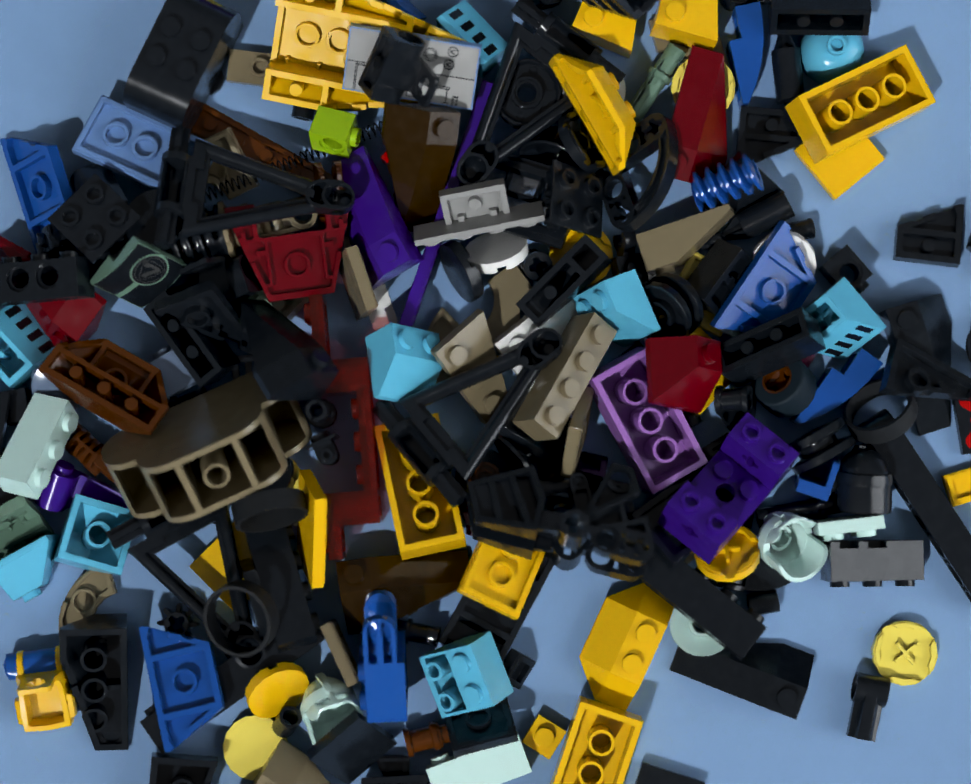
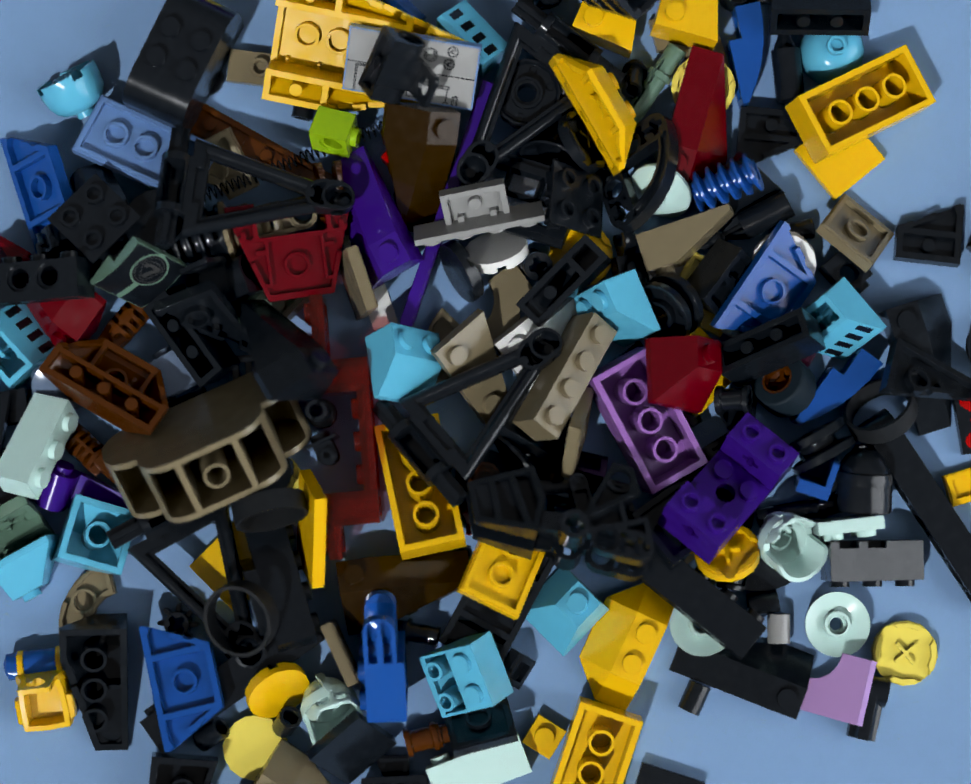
(74, 91): none -> medium azure cylinder
(125, 324): none -> reddish brown hinge
(211, 734): none -> black hinge
(565, 611): none -> medium azure slope
(633, 80): none -> black pin
(677, 199): none -> light aqua dish
(694, 697): none -> black hinge
(778, 628): none -> light grey hinge
(843, 692): none -> lavender tile
(853, 628): none -> light aqua dish
(855, 232): none -> dark tan tile

